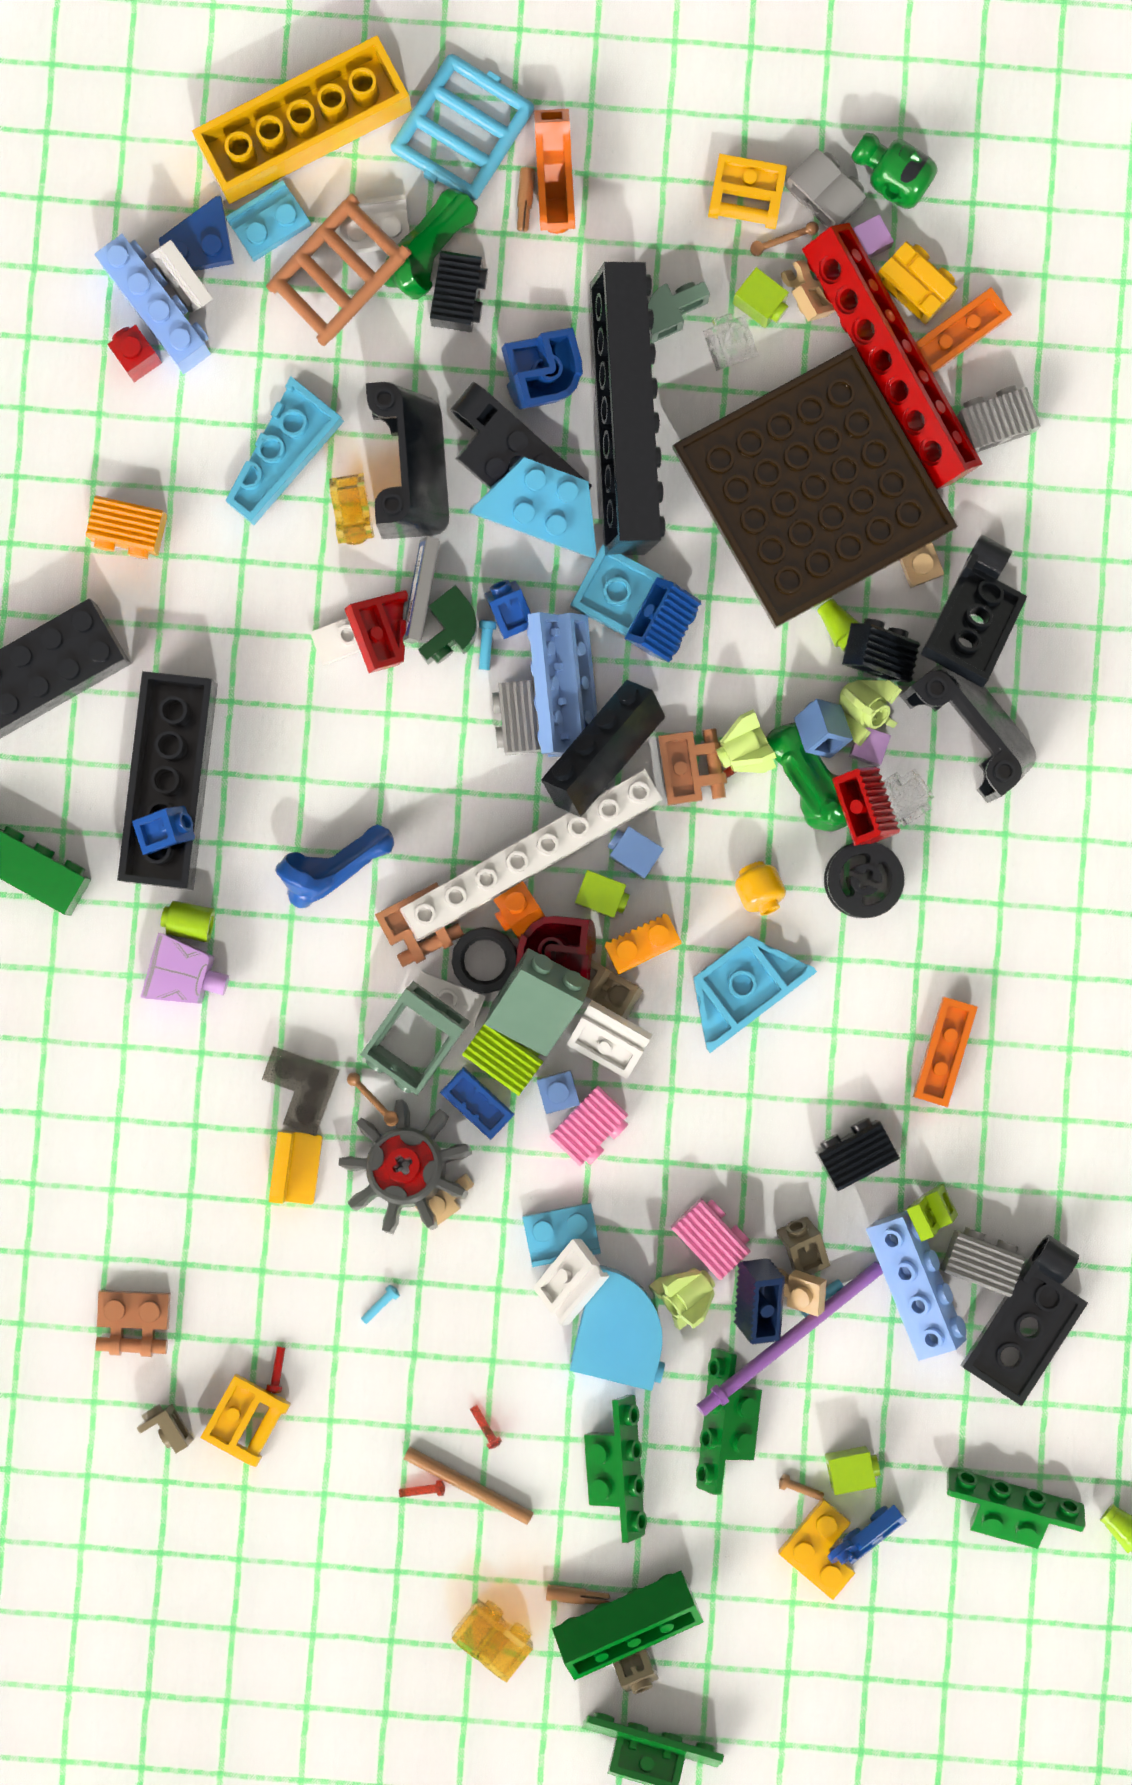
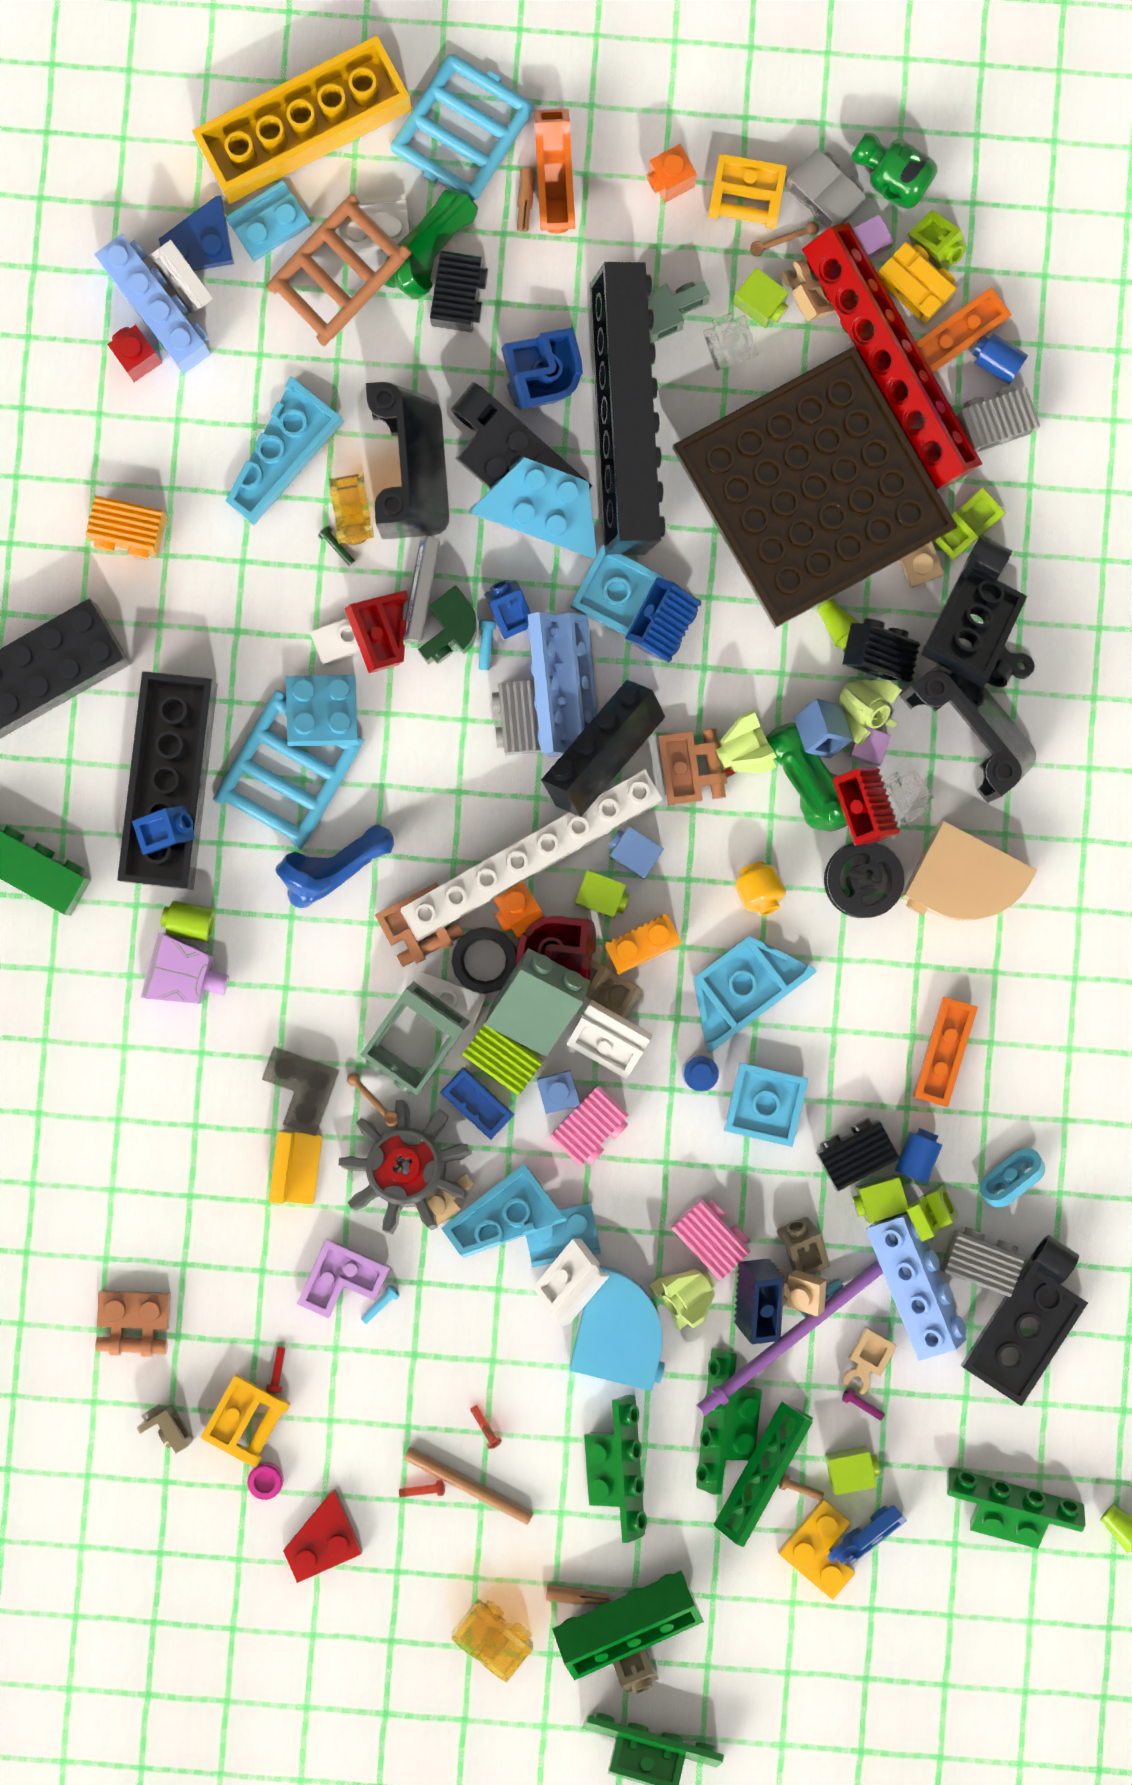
(243, 763): none -> medium azure bar
(265, 1481): none -> dark pink tile
(321, 710): none -> medium azure plate
(322, 1541): none -> red wing
(326, 533): none -> dark green piece
(340, 1268): none -> lavender plate
(503, 1214): none -> medium azure wing
(671, 173): none -> orange brick
(700, 1073): none -> blue brick
(763, 1473): none -> green fence
(765, 1104): none -> medium azure plate
(850, 1396): none -> magenta piece
(870, 1355): none -> tan plate
(880, 1199): none -> lime brick
(919, 1155): none -> blue brick
(939, 239): none -> lime bracket
(965, 877): none -> tan brick
(972, 520): none -> lime slope
(999, 357): none -> blue brick
(1007, 666): none -> black piece
(1011, 1177): none -> medium azure plate

